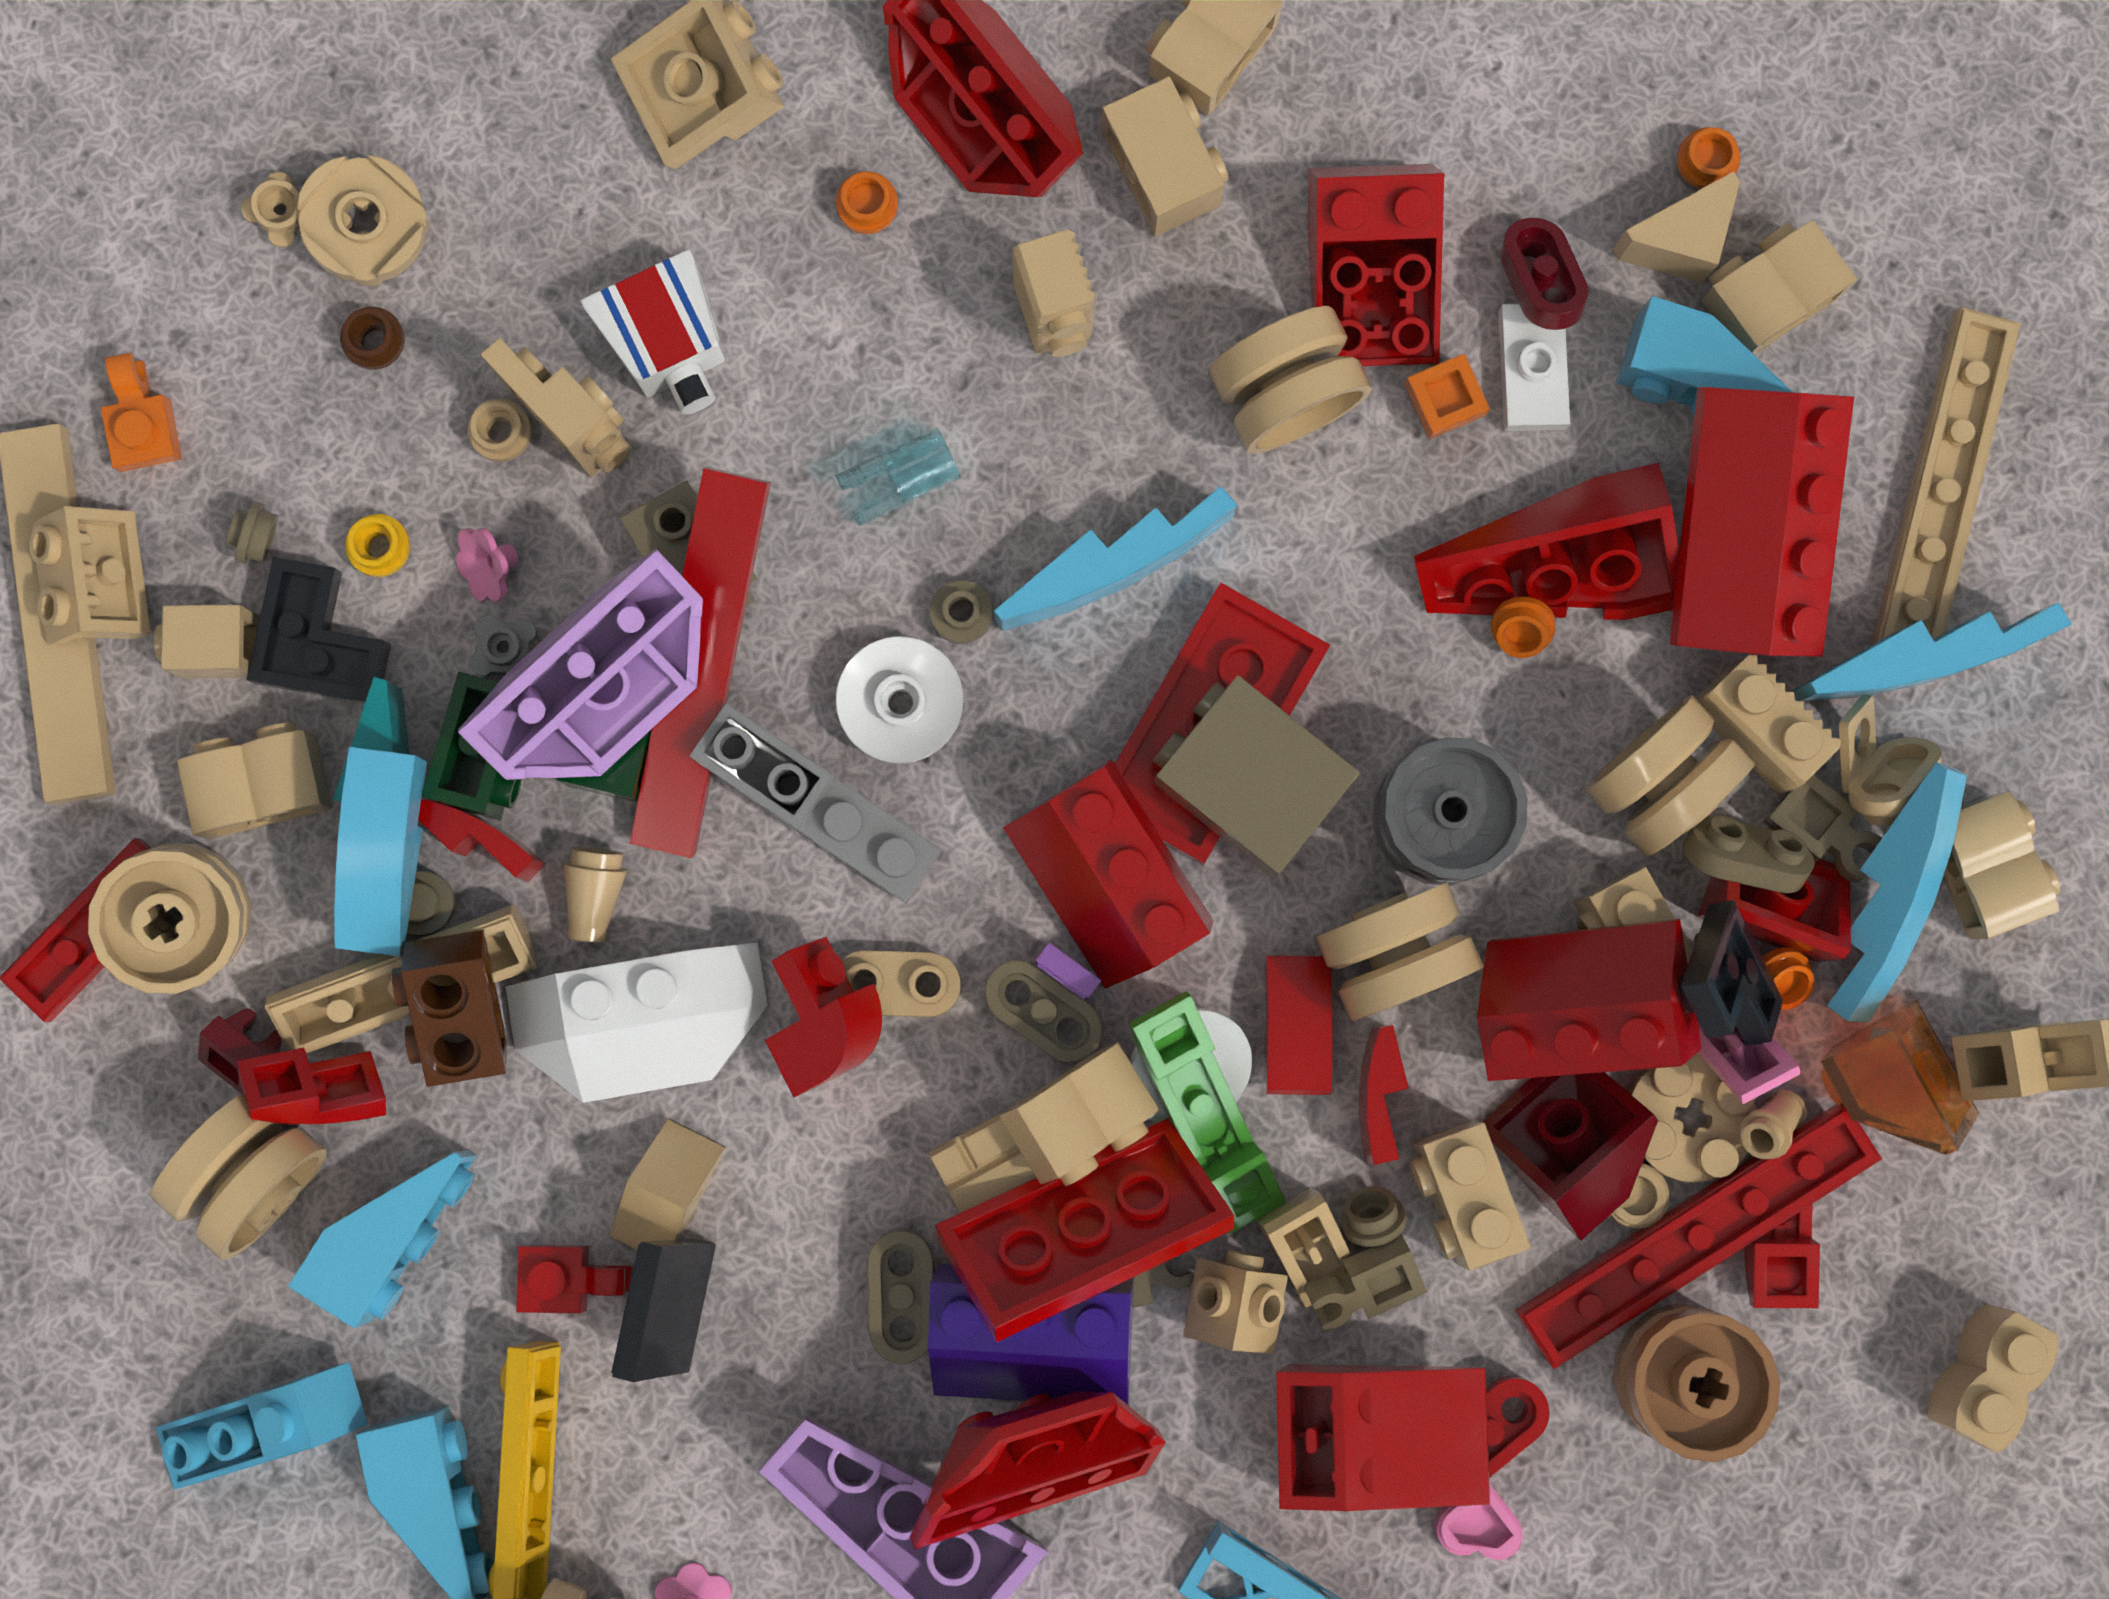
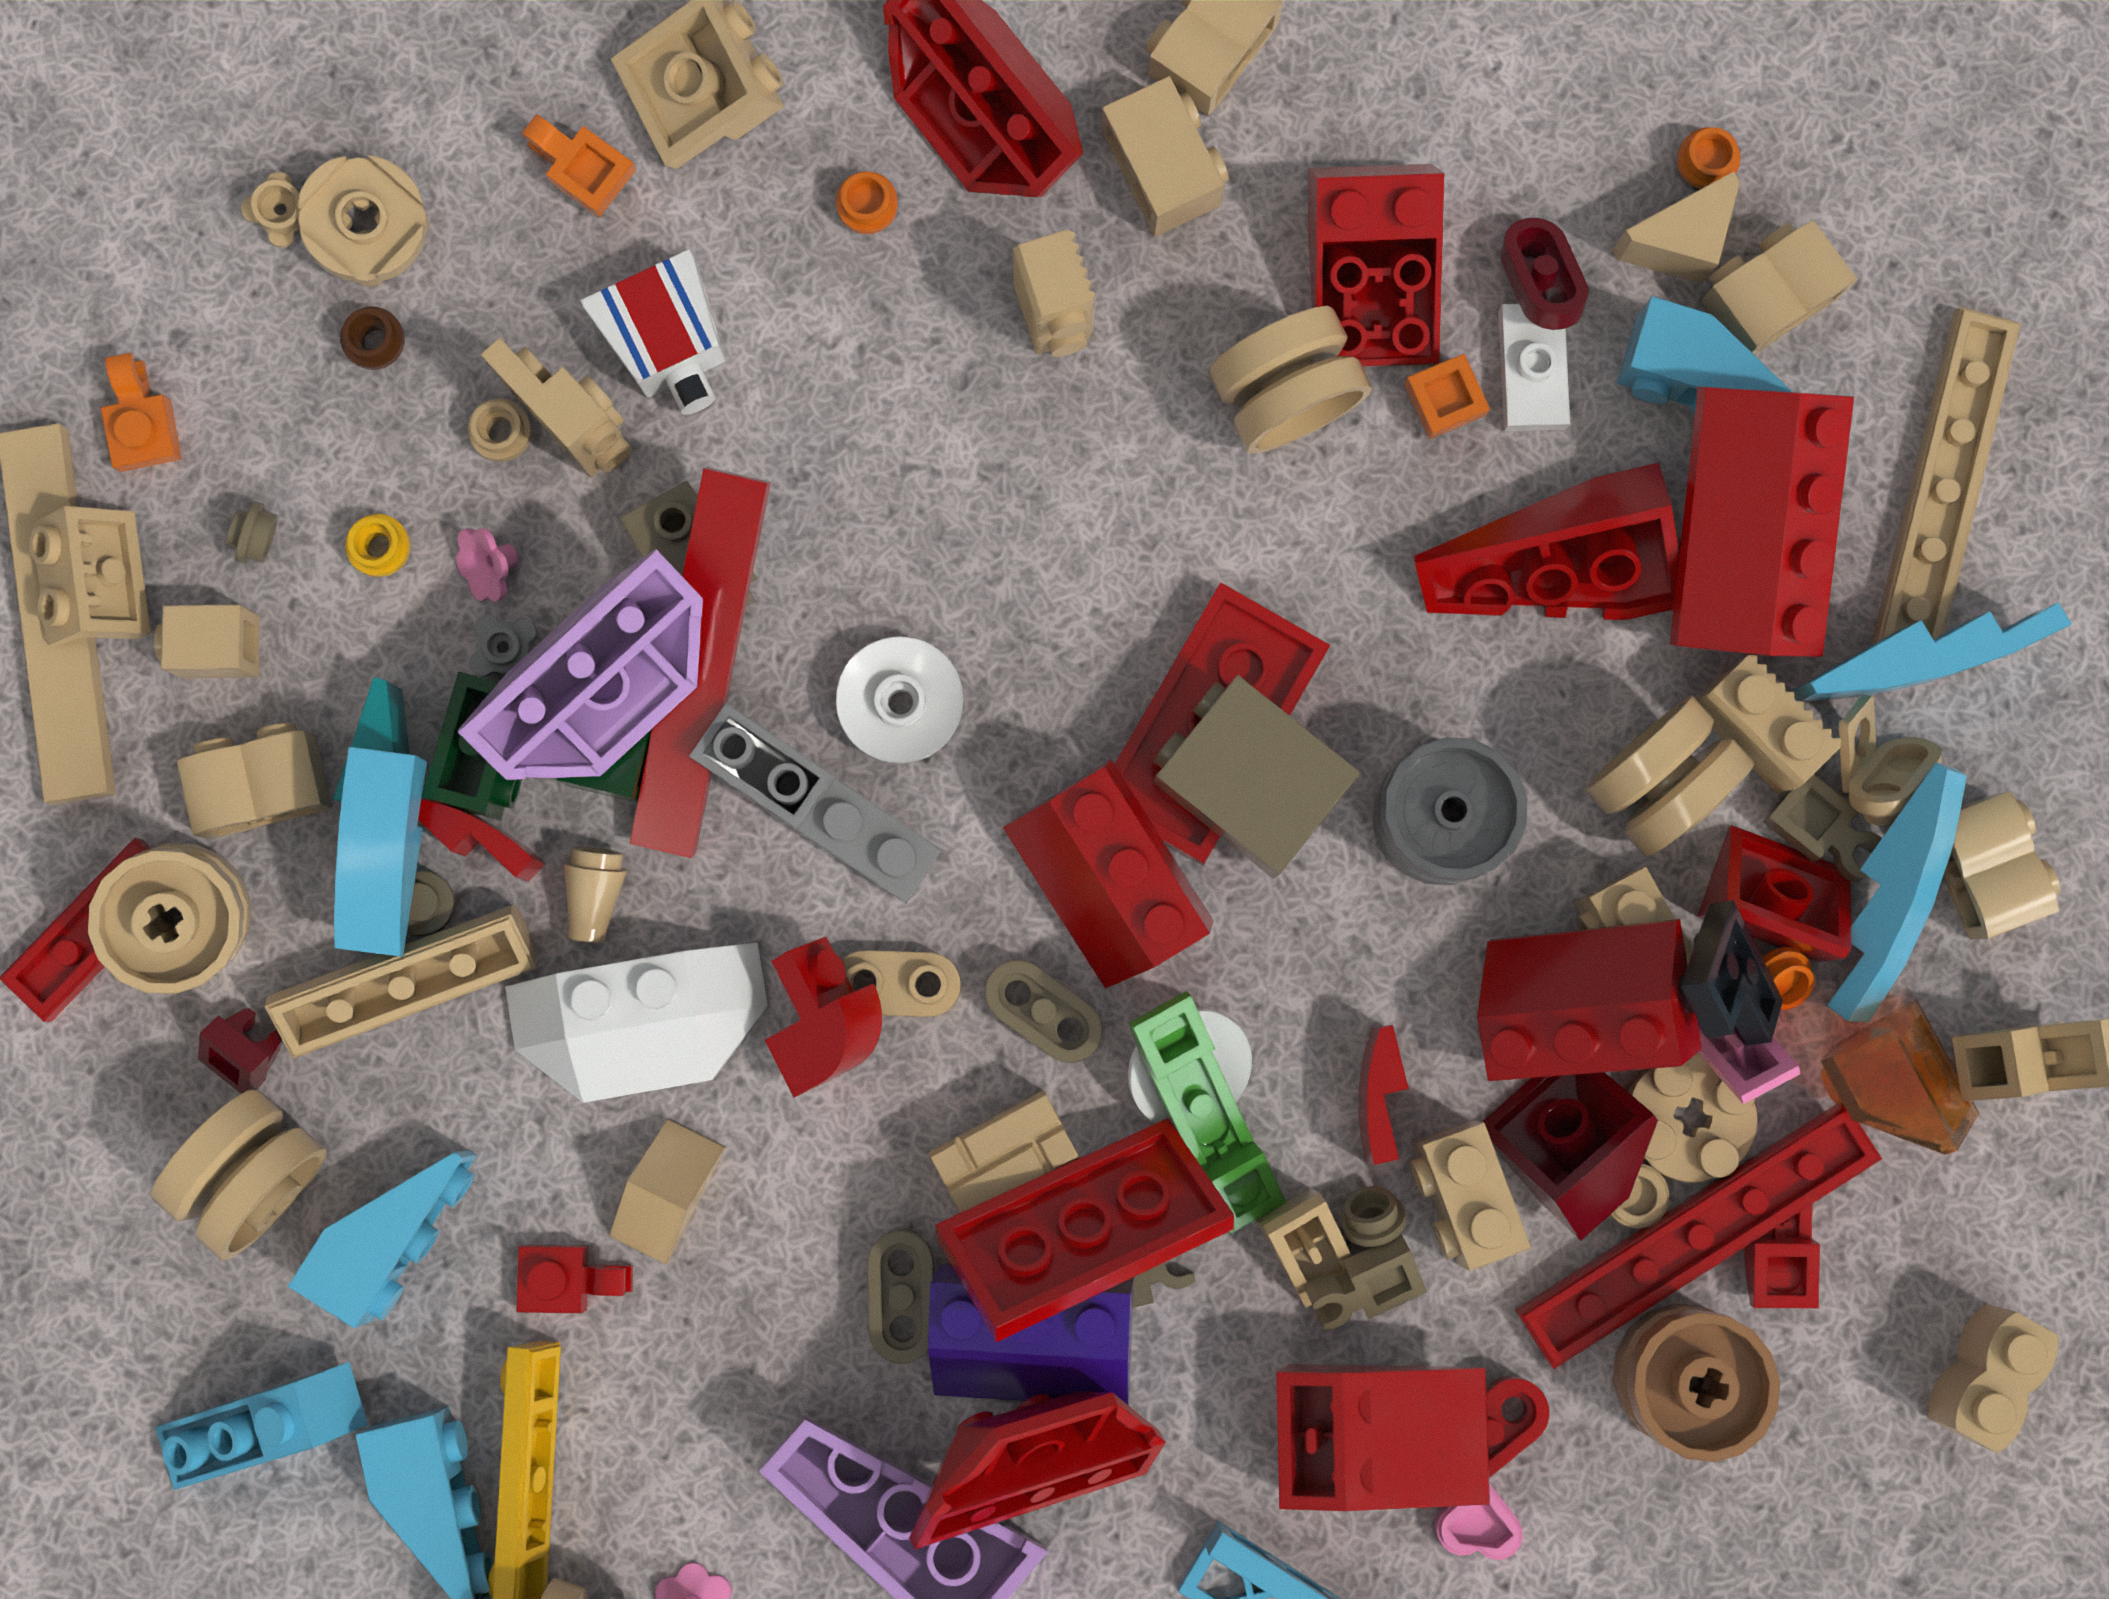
(293, 1091): red slope -> none
(295, 639): black plate -> none
(462, 1008): reddish brown brick -> none
(582, 167): none -> orange plate
(663, 1309): black tile -> none
(913, 468): clear light blue hinge -> none
(968, 630): dark tan plate -> none
(1067, 972): medium lavender tile -> none
(1080, 1115): tan brick -> none
(1094, 571): medium azure slope -> none
(1236, 1303): tan brick -> none
(1298, 1026): red slope -> none
(1398, 951): tan wheel -> none
(1523, 626): orange plate -> none
(1749, 854): dark tan plate -> none
(1770, 1130): tan pin -> none

